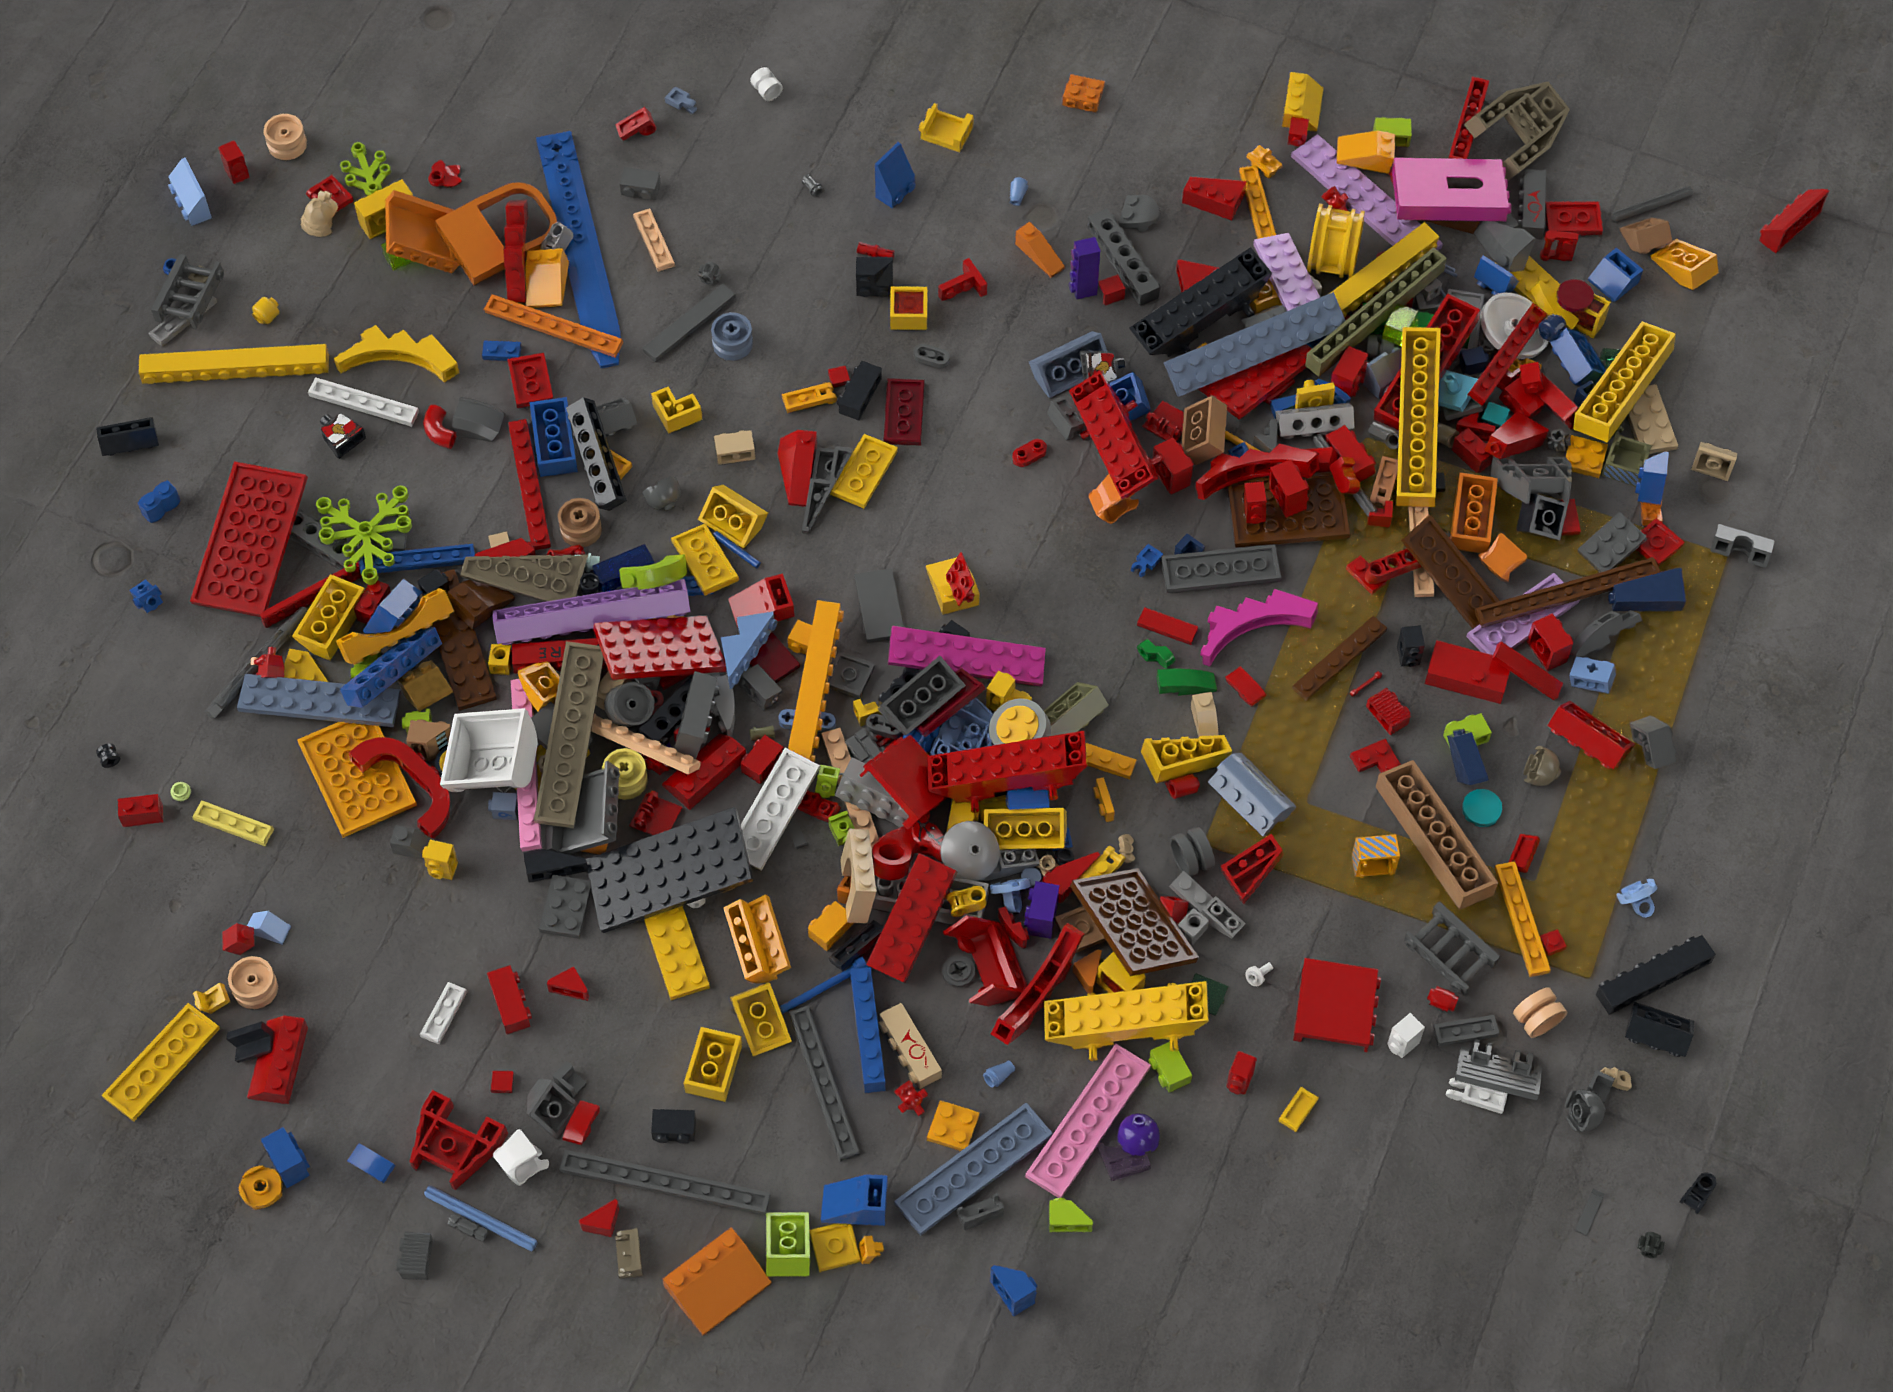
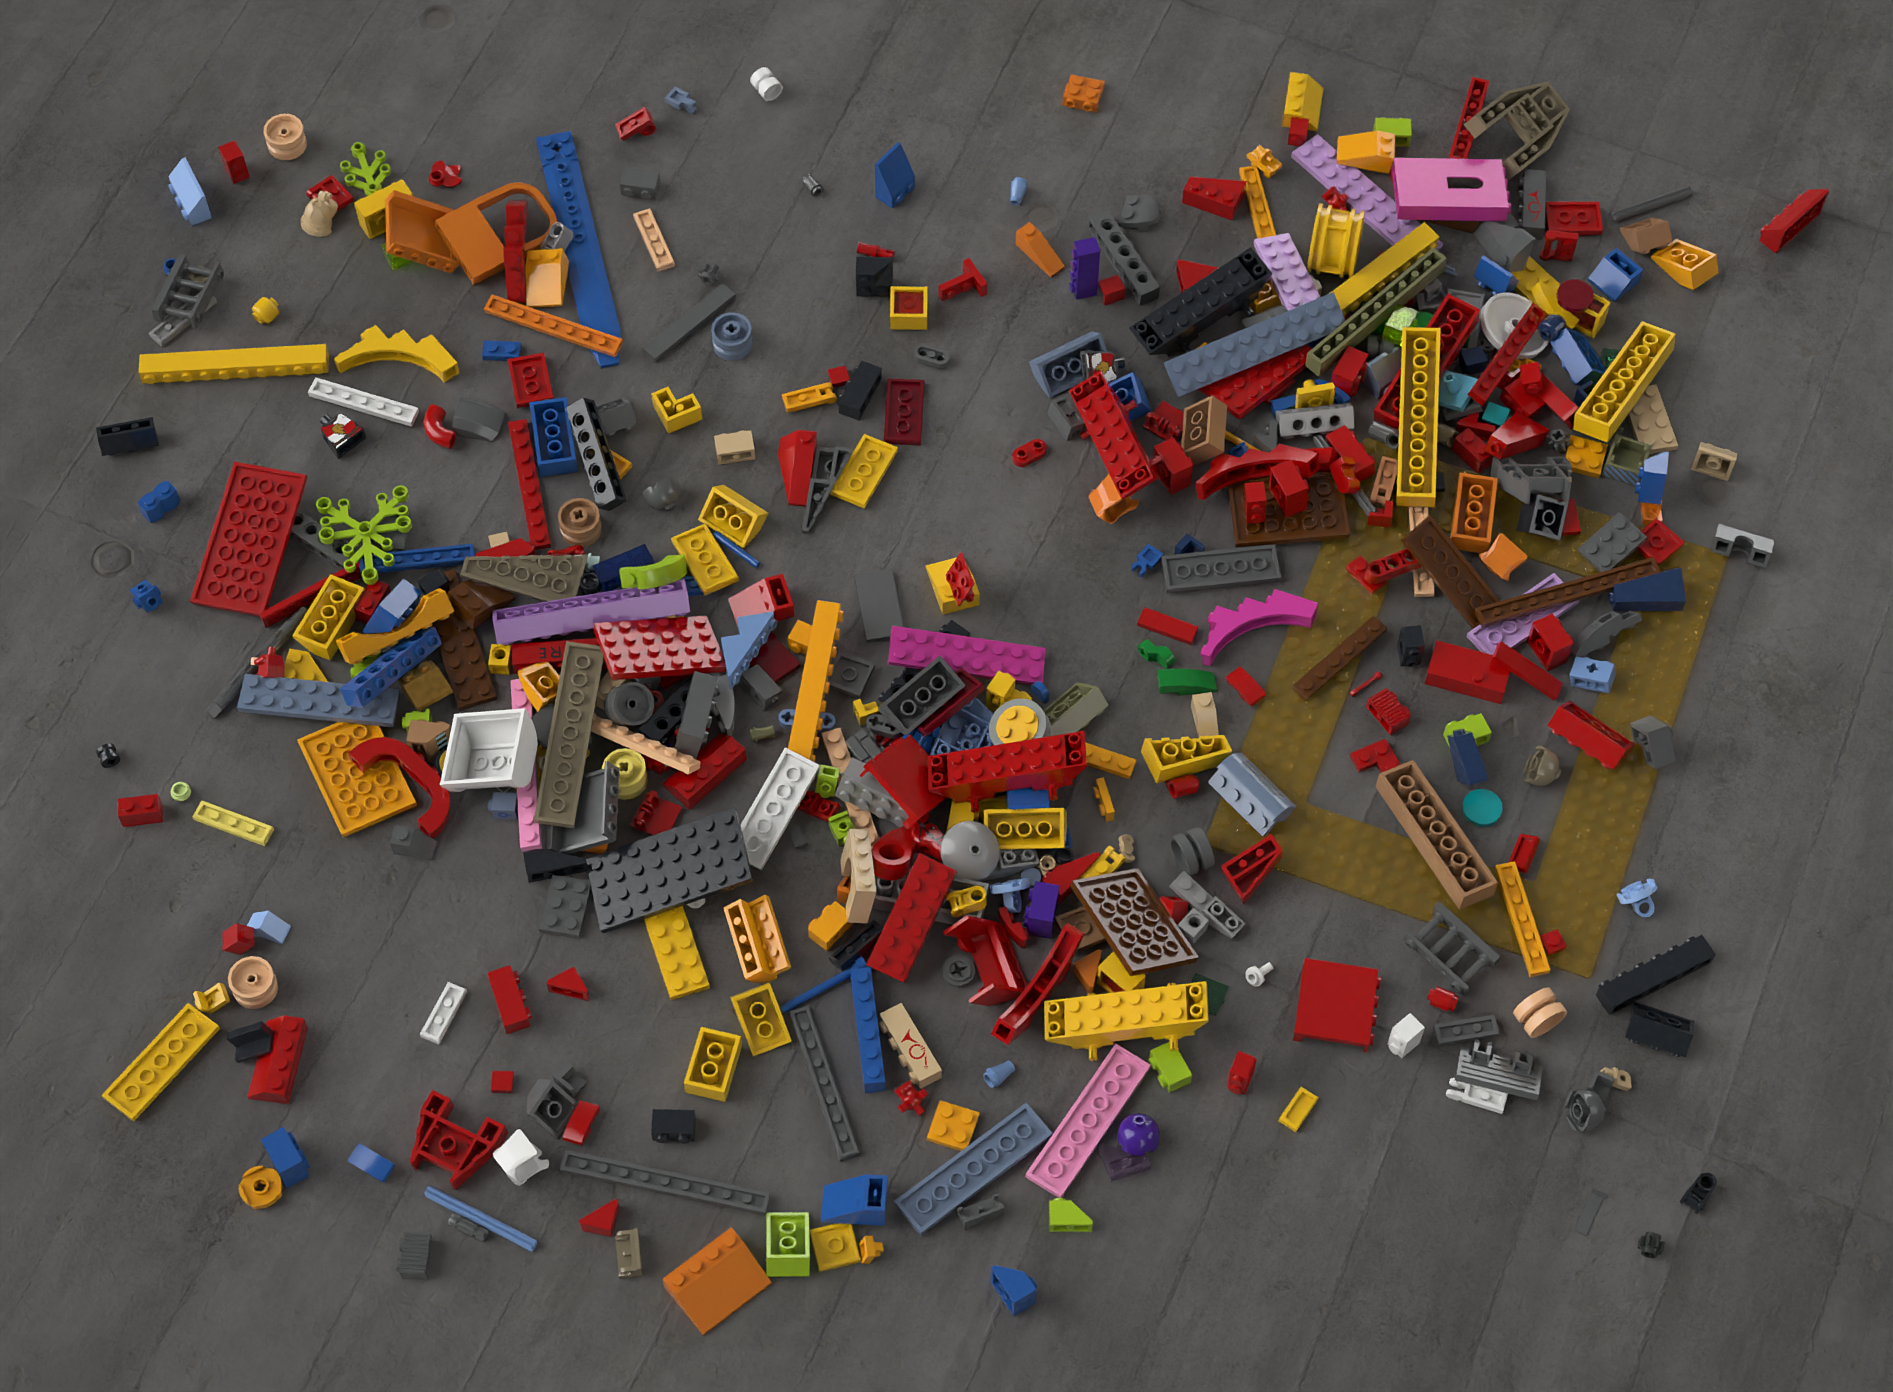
(440, 859): yellow brick -> none
(761, 759): red brick -> none
(946, 129): yellow panel -> none
(1040, 691): none -> blue tile
(1375, 855): light orange container -> none

